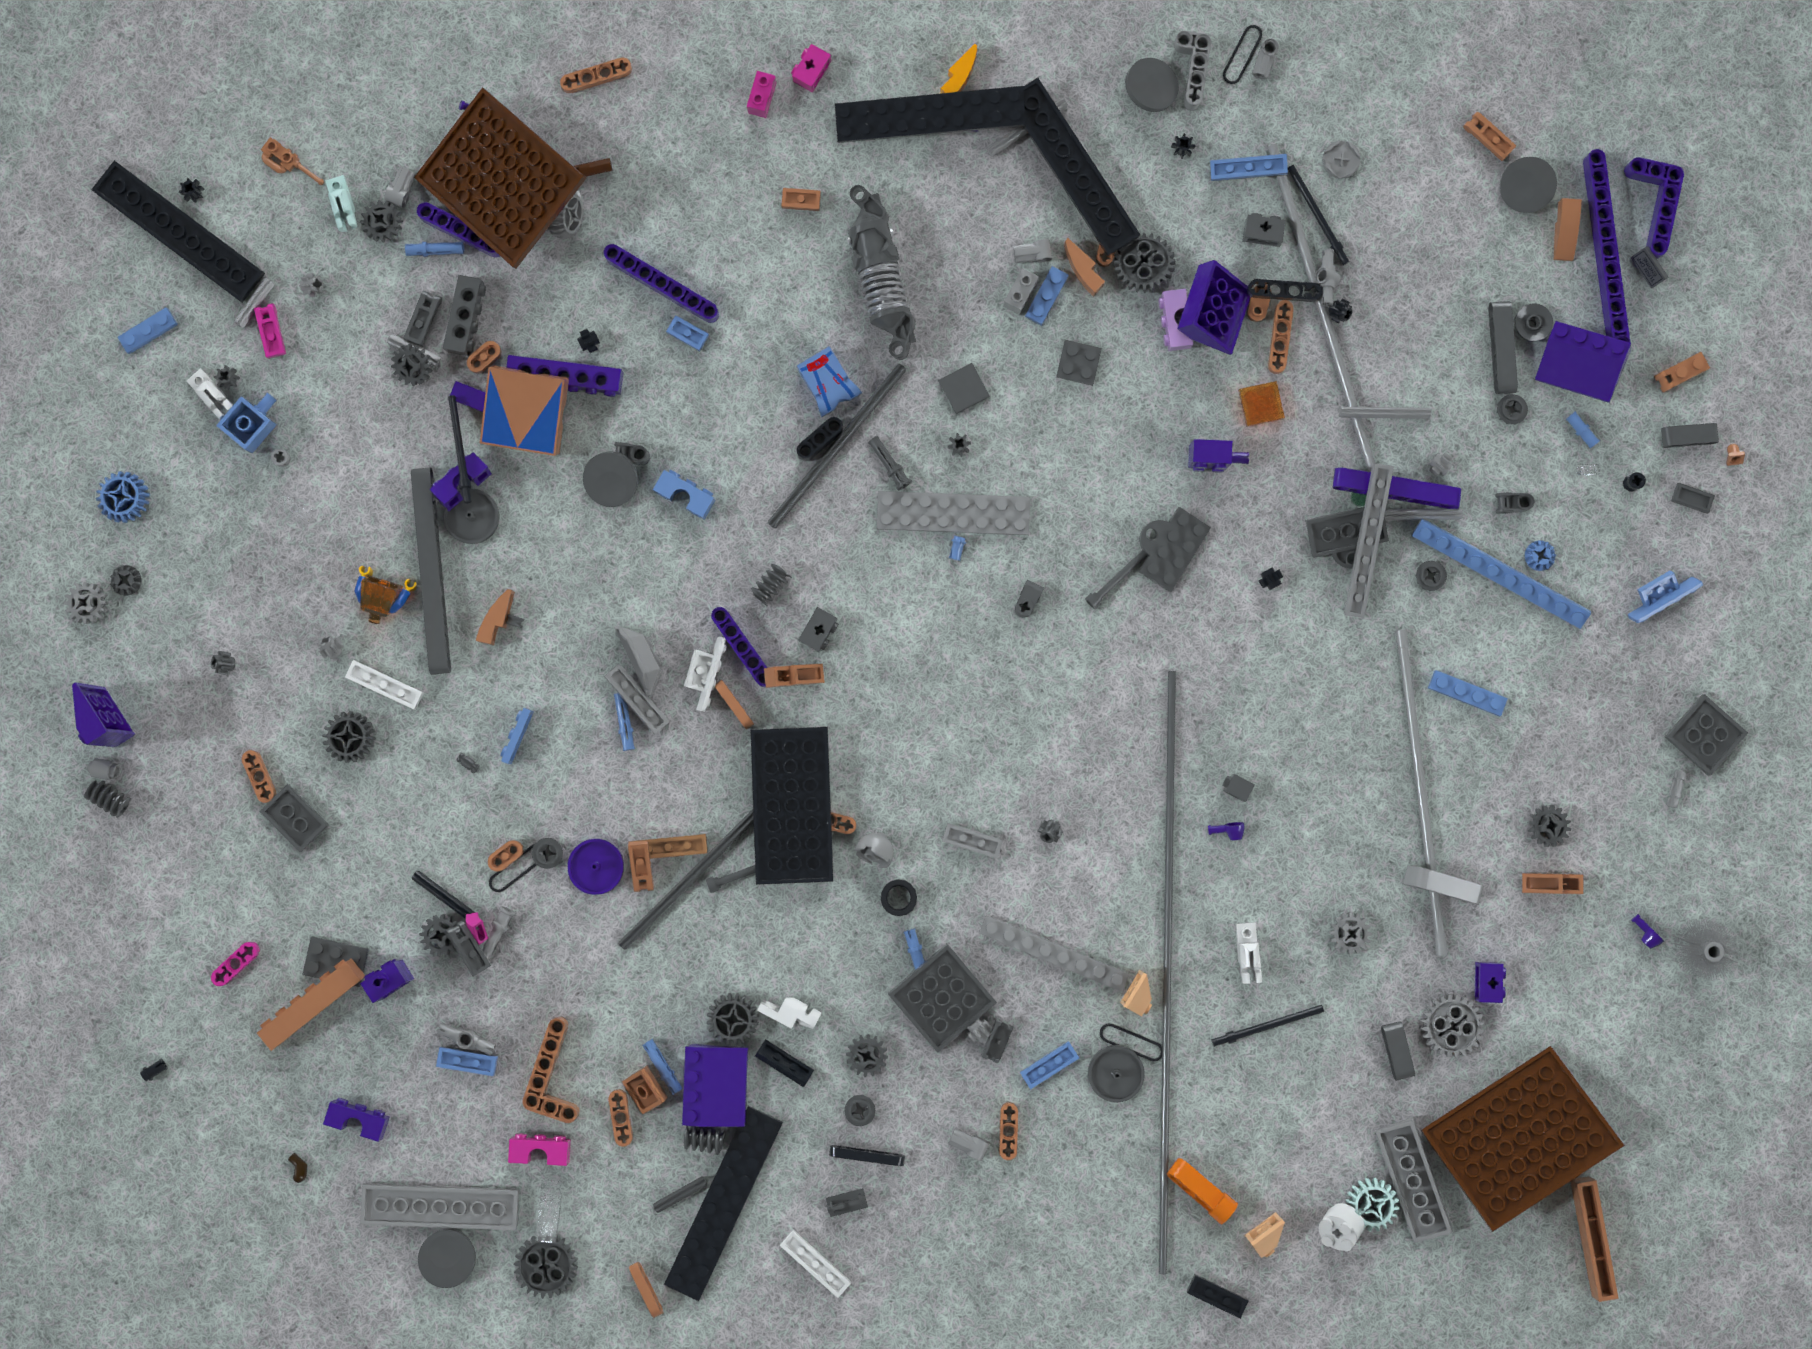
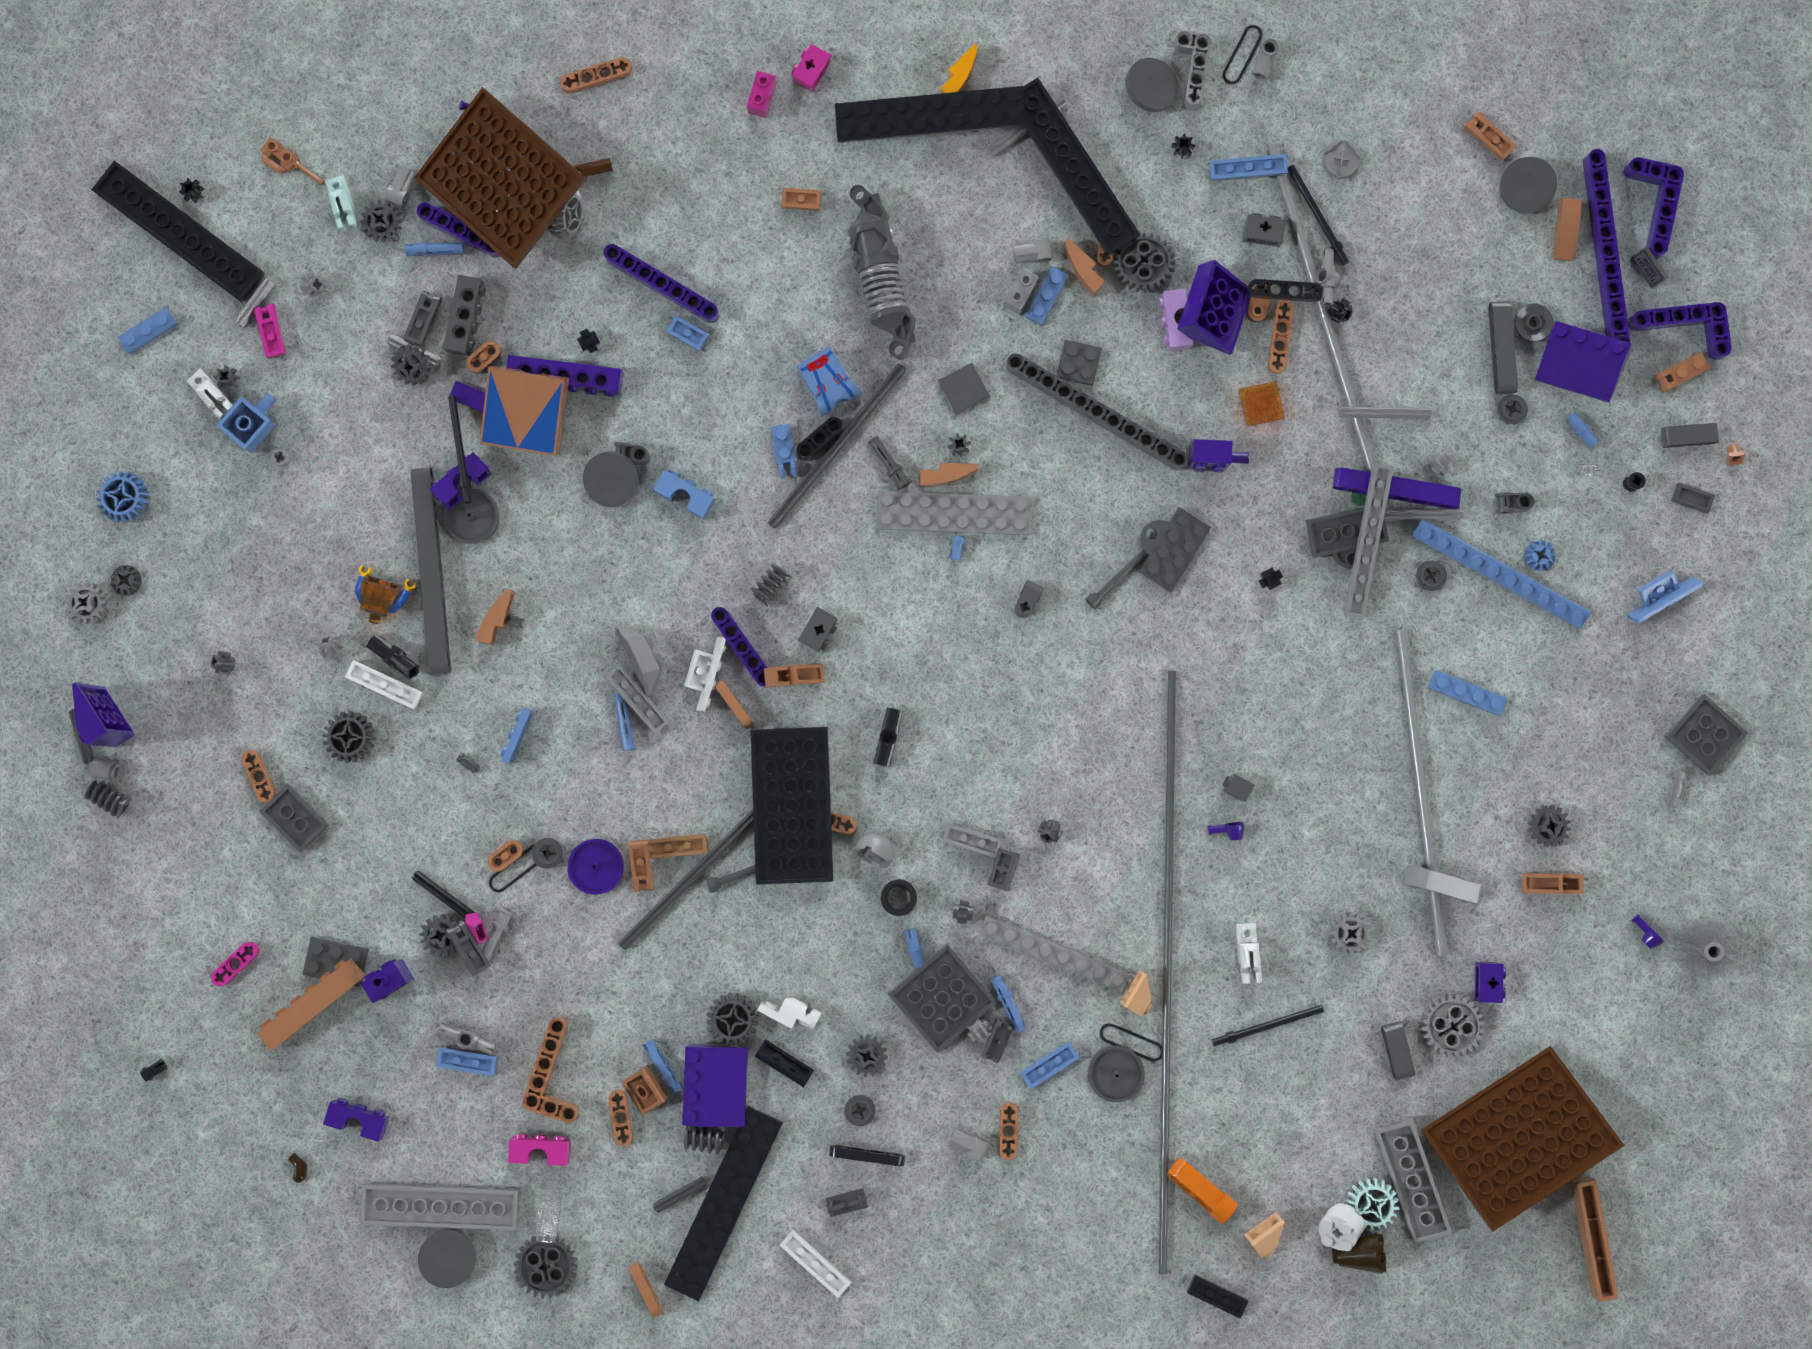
(85, 750): none -> dark grey axle
(393, 656): none -> black piece
(784, 448): none -> medium blue hinge
(890, 724): none -> black piece
(947, 474): none -> nougat slope
(963, 912): none -> dark grey gear
(1003, 869): none -> dark grey hinge
(1004, 996): none -> medium blue pin
(1091, 403): none -> dark grey beam
(1365, 1255): none -> dark brown cone
(1686, 319): none -> dark purple beam

